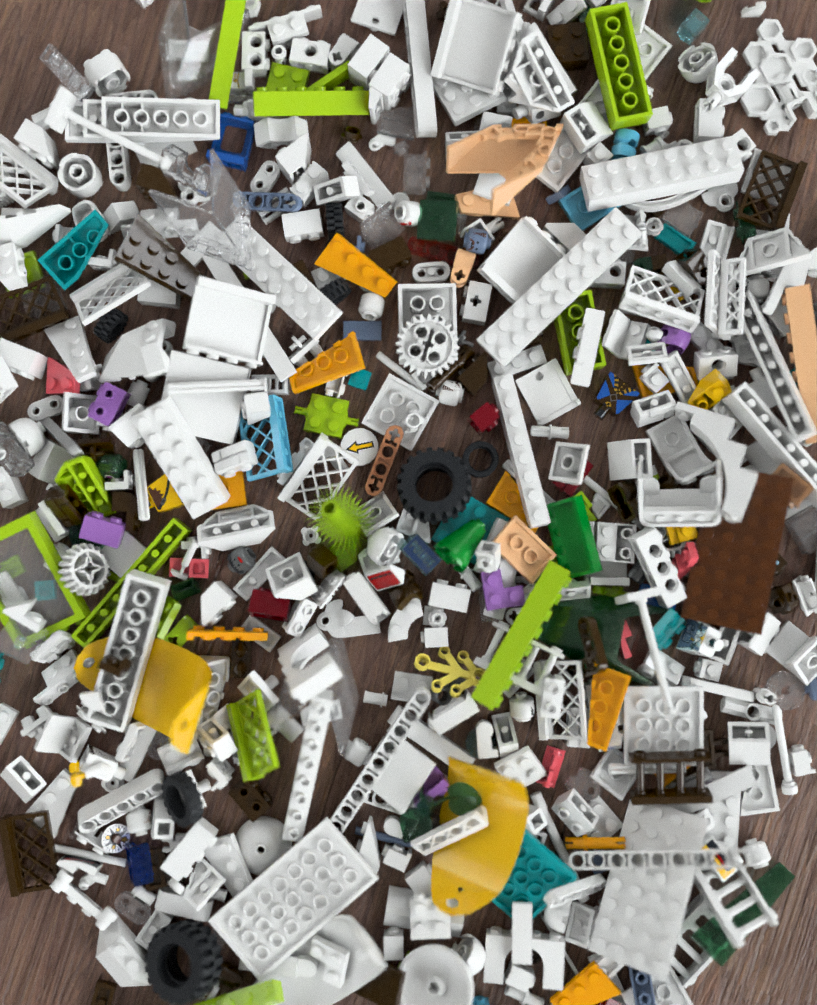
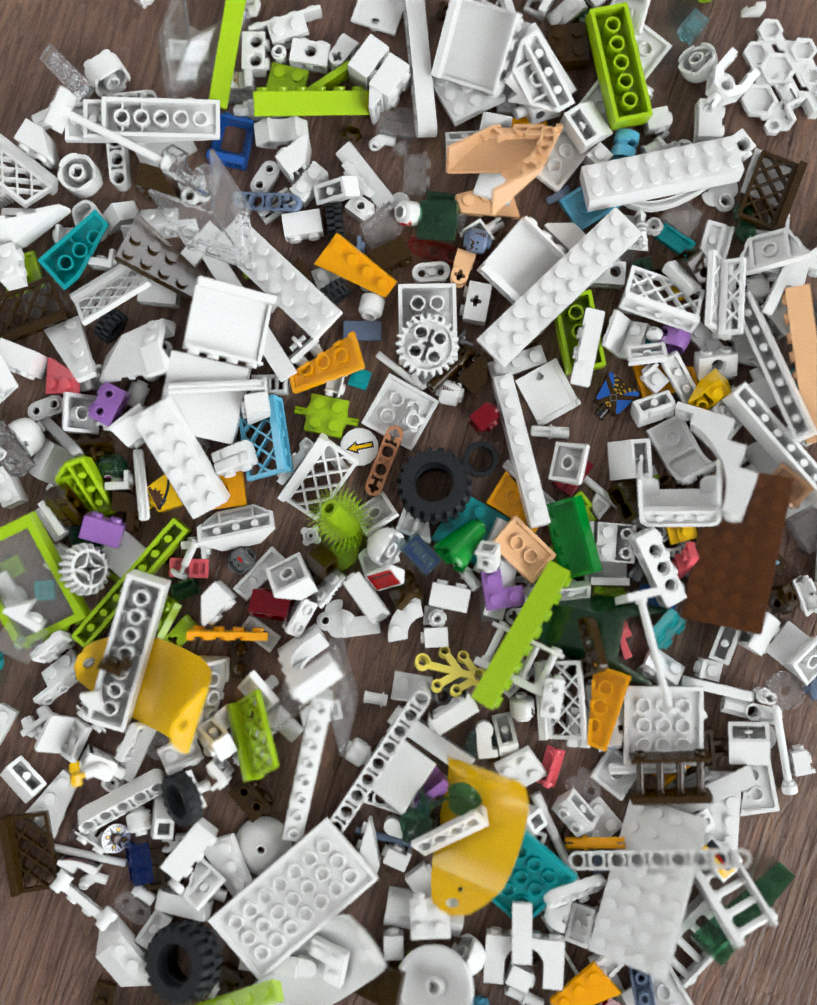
(700, 639): torso -> none
(758, 852): white head -> none

